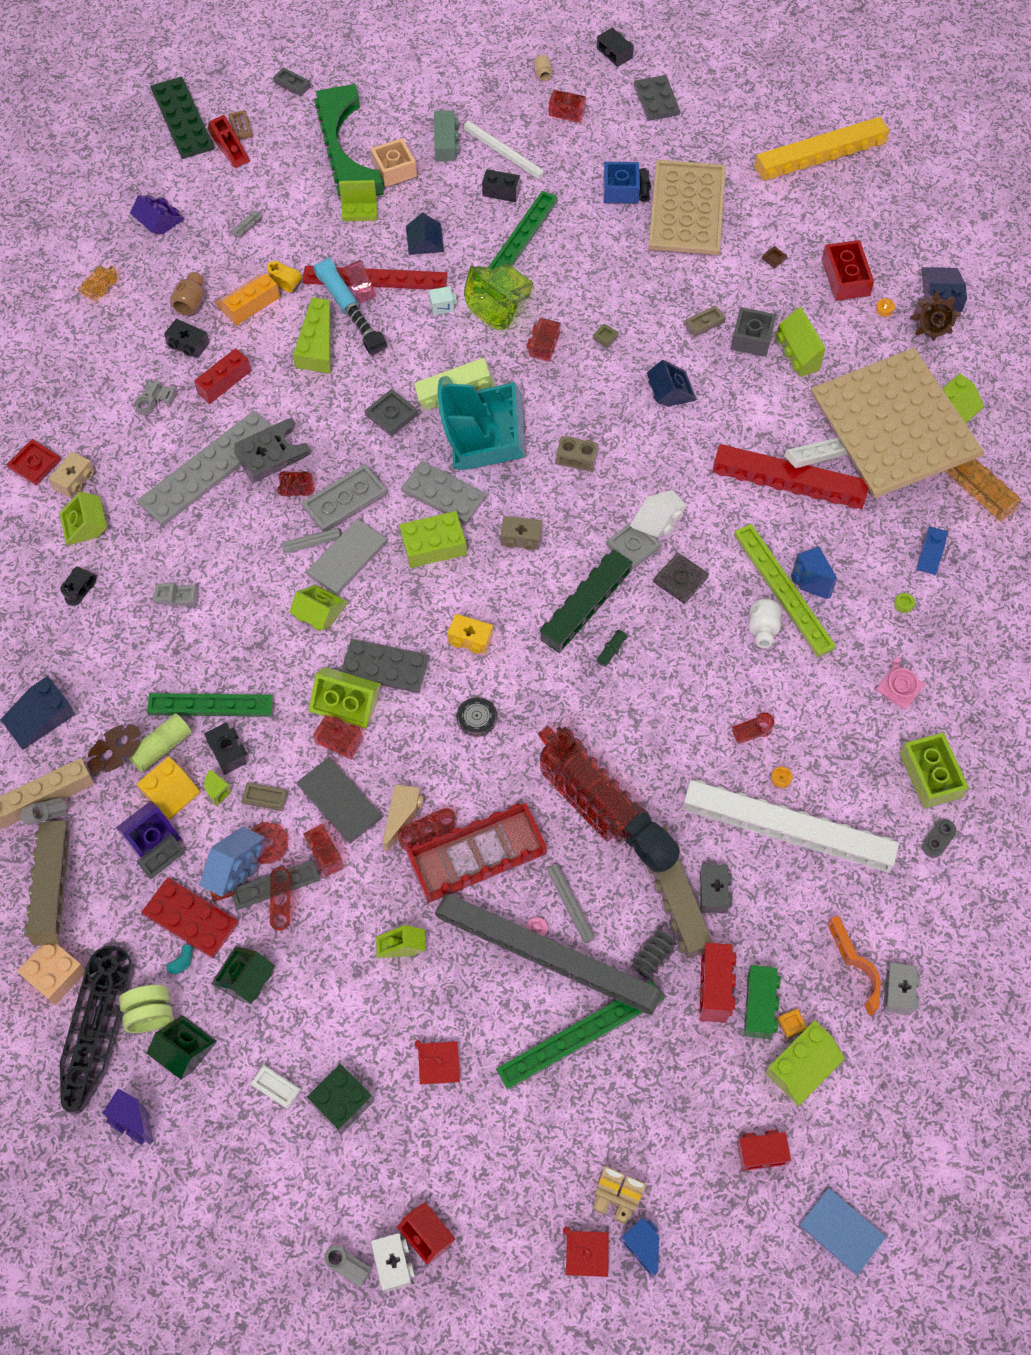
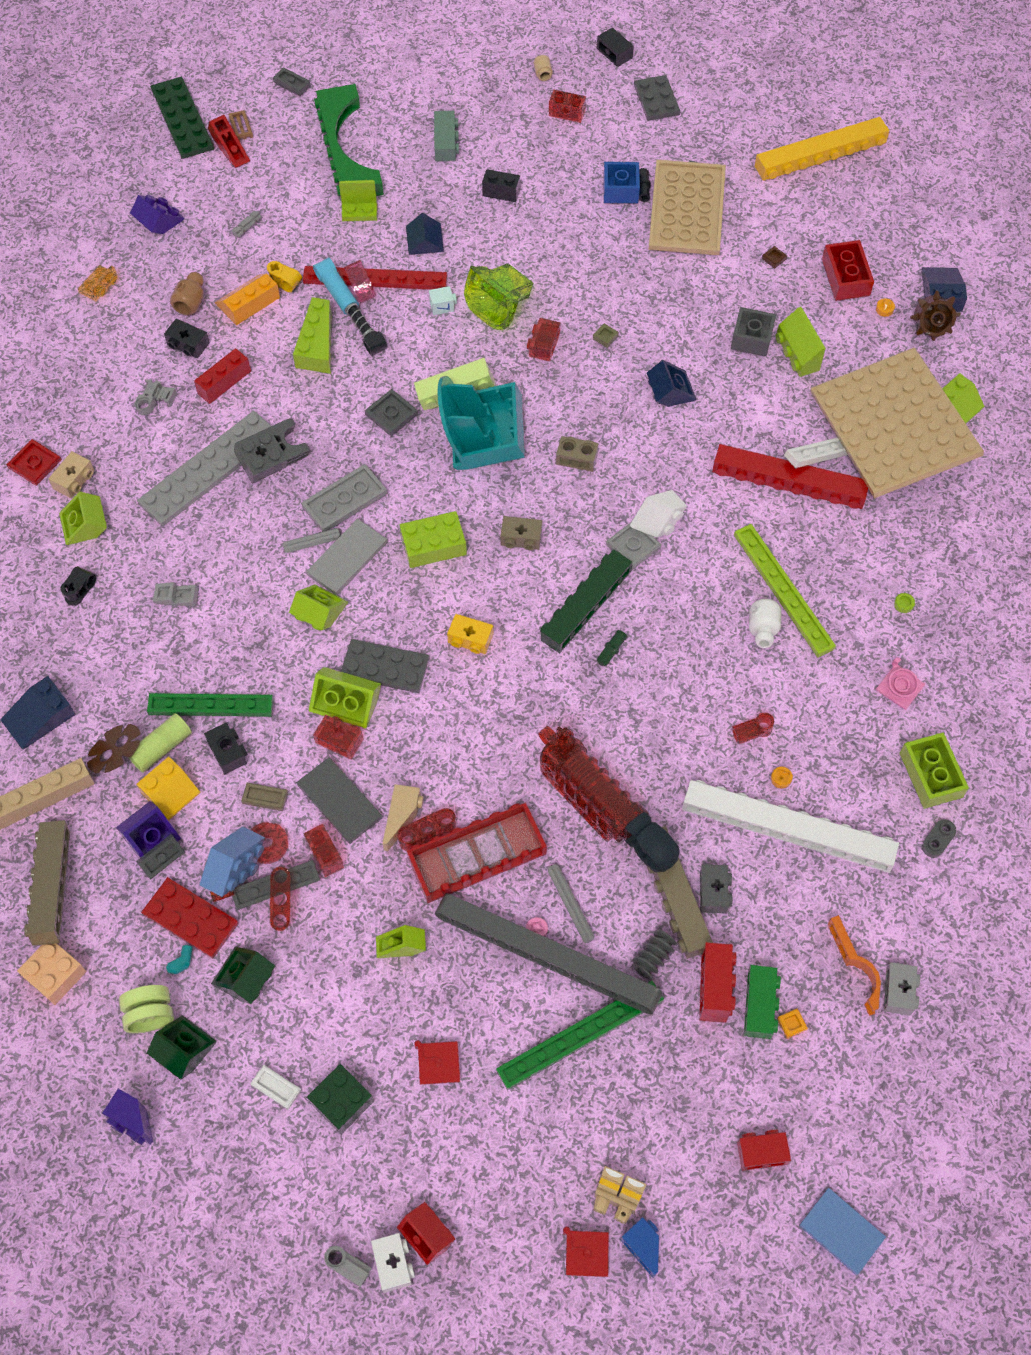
(43, 811): light grey piece -> none
(91, 1040): black beam -> none
(216, 788): lime brick -> none
(295, 484): clear red piece -> none
(394, 162): light nougat brick -> none
(443, 492): light grey plate -> none
(476, 717): tile -> none
(503, 149): white axle -> none
(525, 230): green plate -> none
(681, 578): clear smoke plate -> none
(705, 320): dark tan plate -> none
(805, 1063): lime slope -> none
(814, 573): blue slope -> none
(932, 550): blue slope -> none
(986, 488): clear yellow brick -> none

